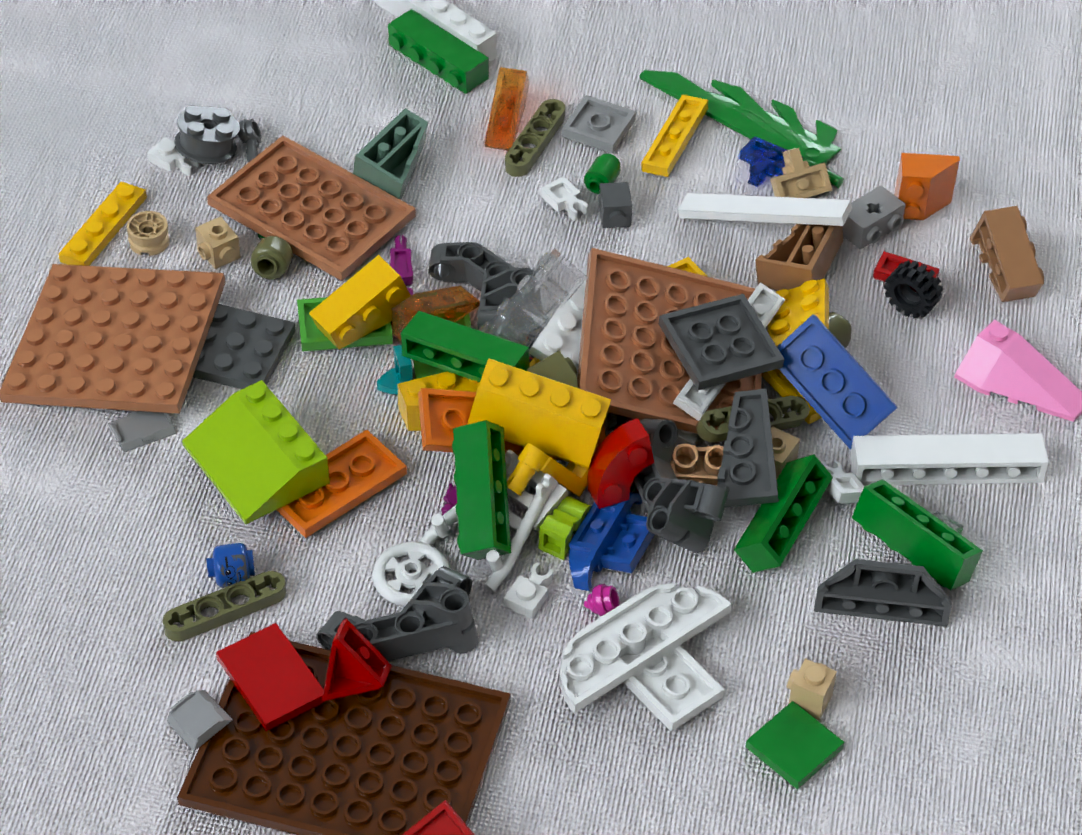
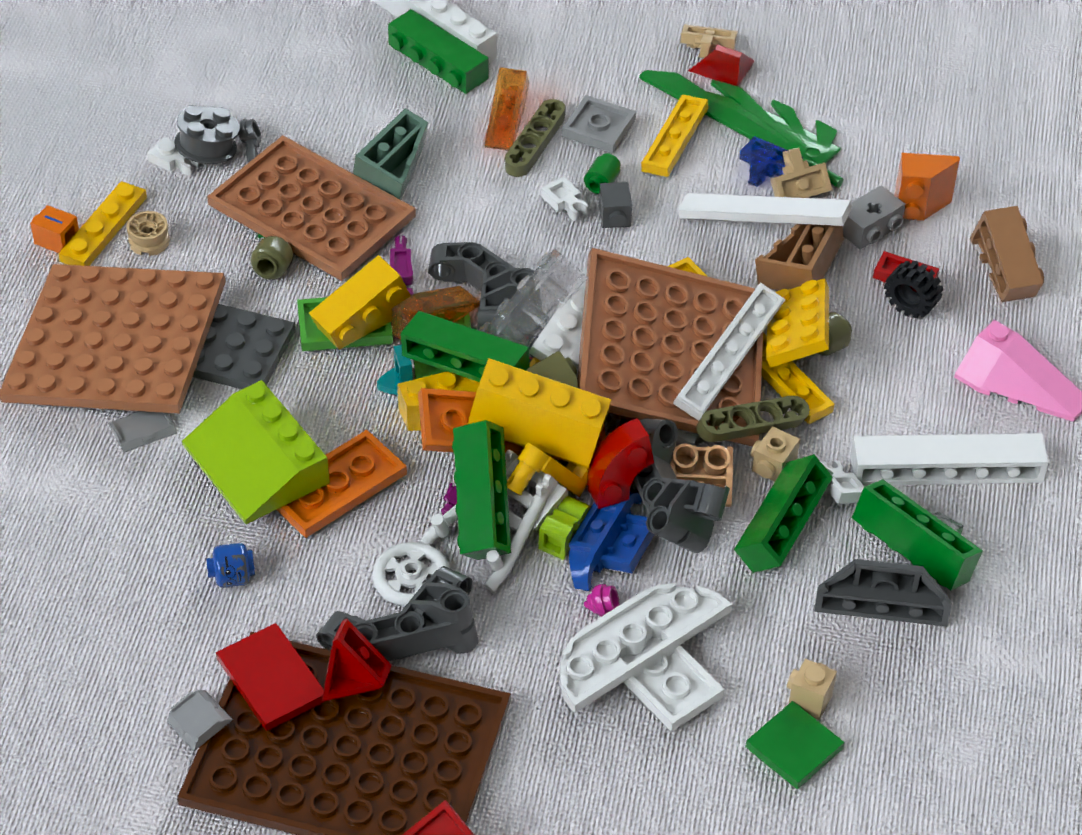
(53, 228): none -> orange brick
(217, 242): tan brick -> none
(227, 609): olive beam -> none
(529, 594): white plate -> none
(707, 38): none -> tan hinge
(721, 341): dark grey plate -> none
(724, 65): none -> red slope
(748, 452): dark grey wing -> none
(833, 381): blue tile -> none

